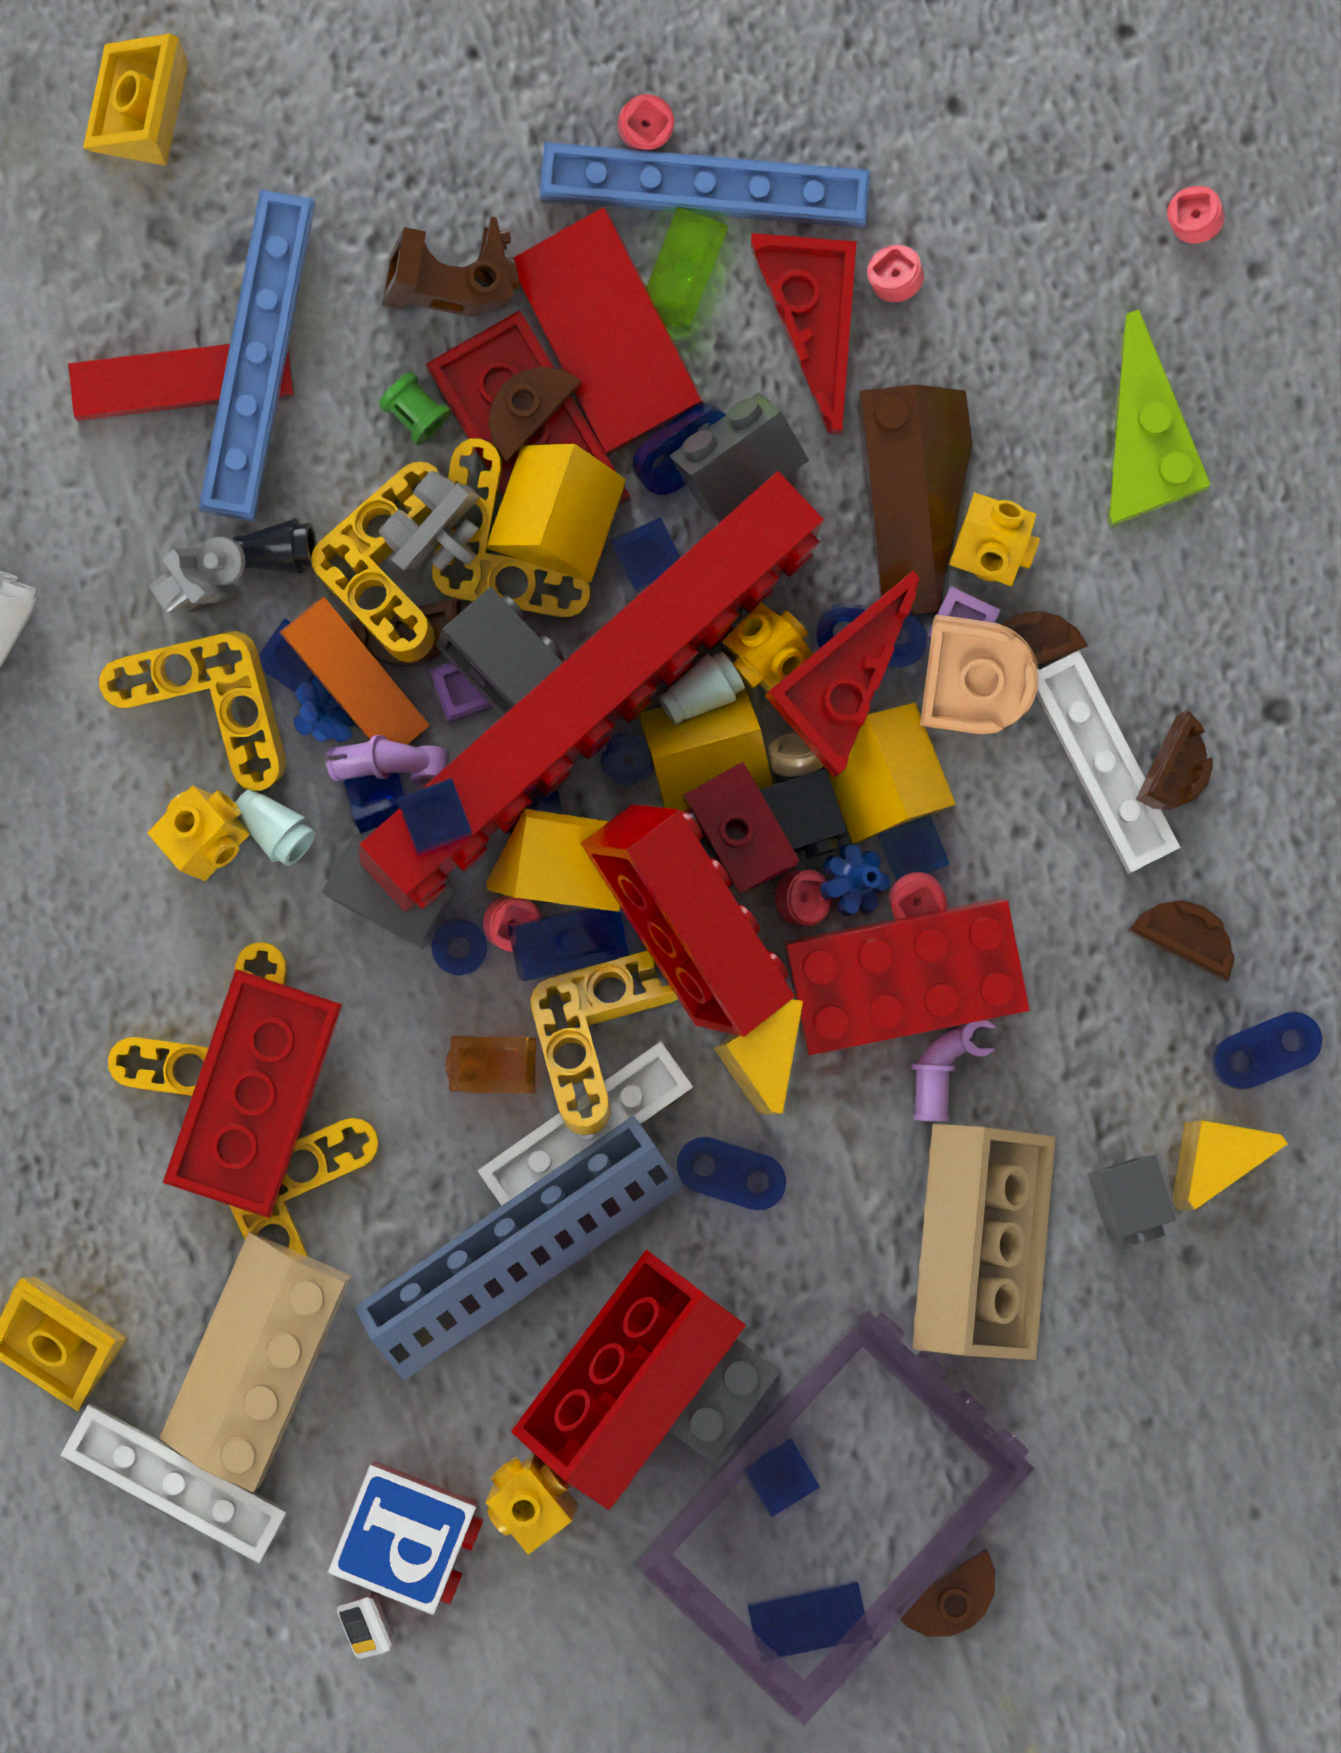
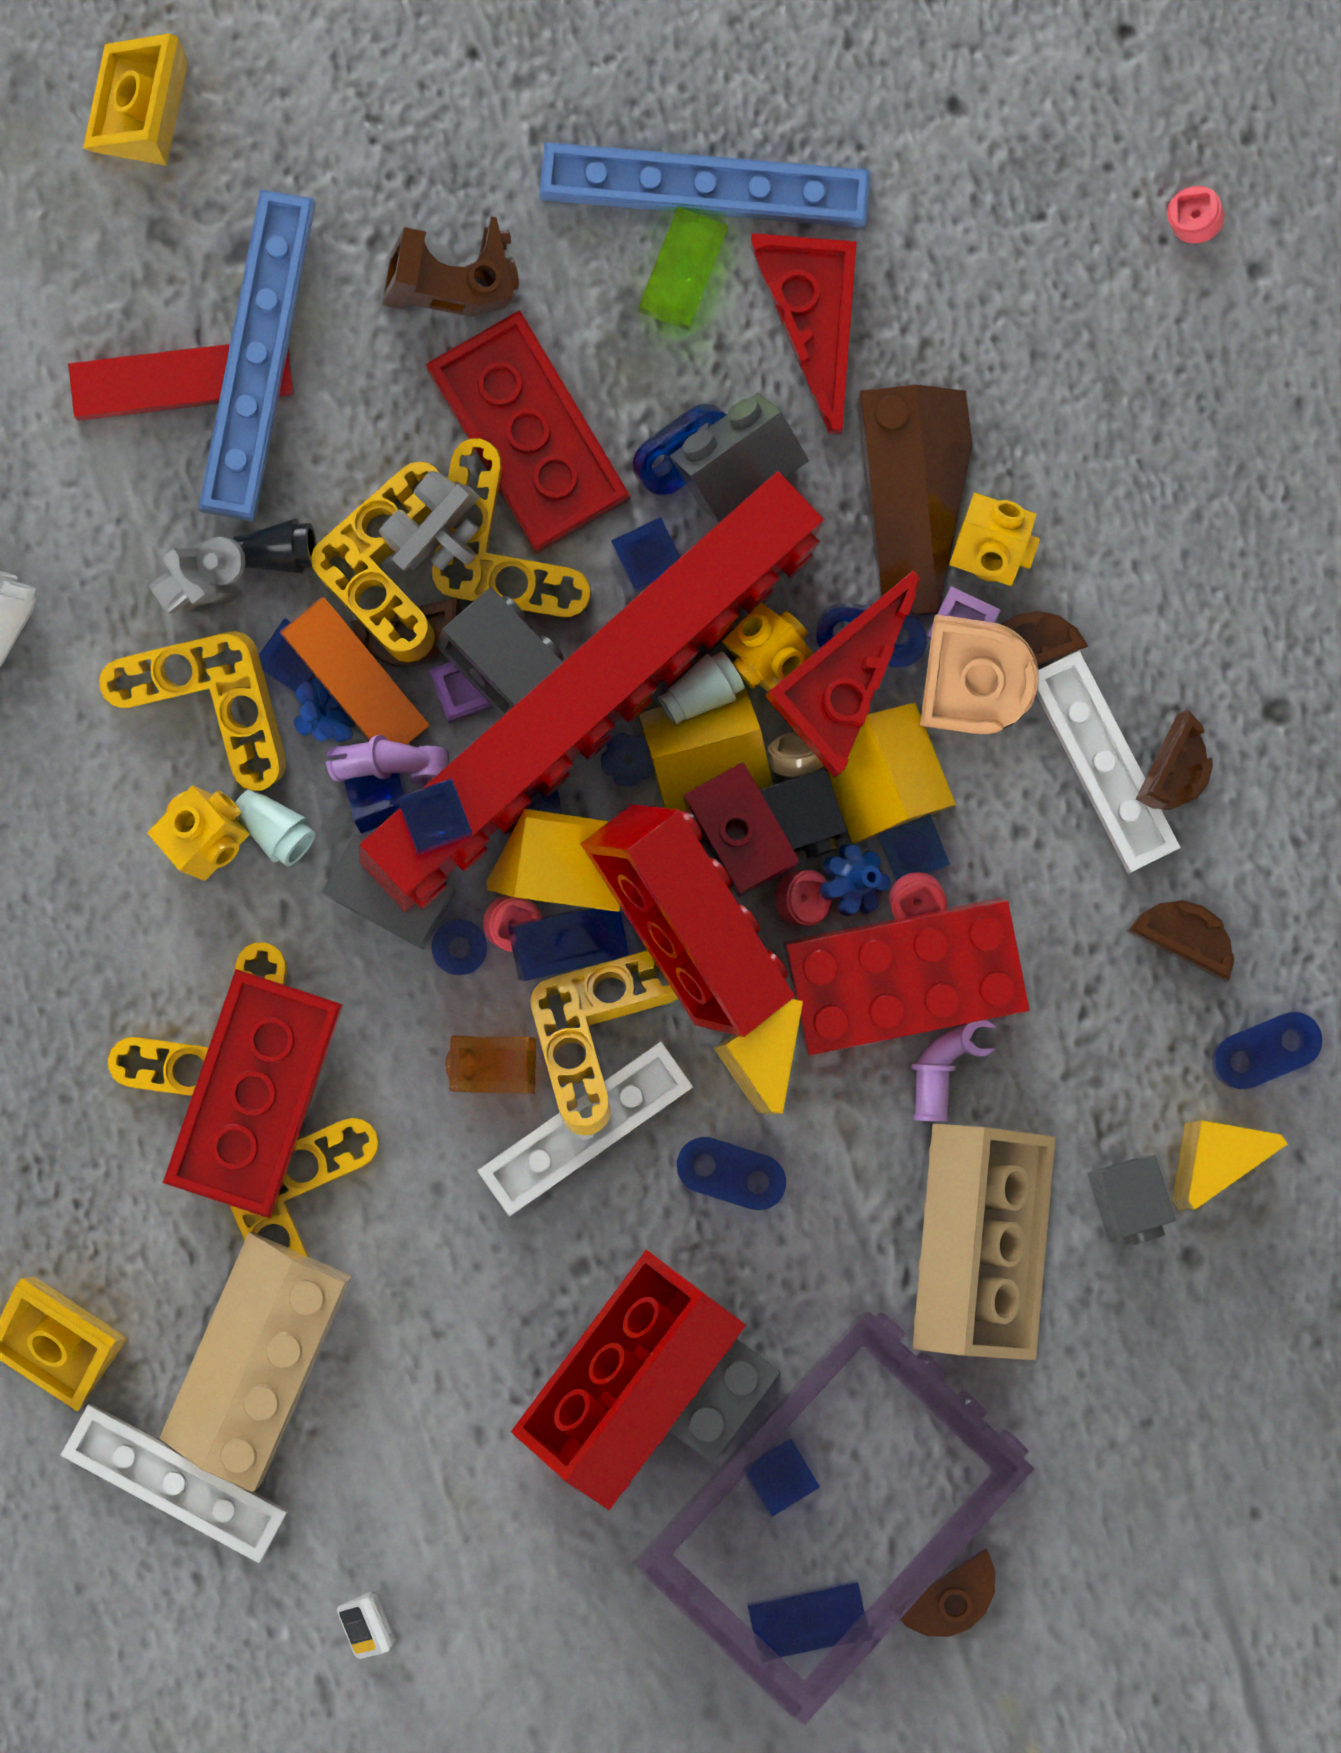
(406, 1538): piece -> none
(414, 408): bright green bush -> none
(517, 1248): sand blue brick -> none
(526, 406): reddish brown plate -> none
(529, 1502): yellow brick -> none
(557, 509): yellow slope -> none
(606, 331): red tile -> none
(645, 122): coral tile -> none
(895, 273): coral tile -> none
(1153, 447): lime wing -> none

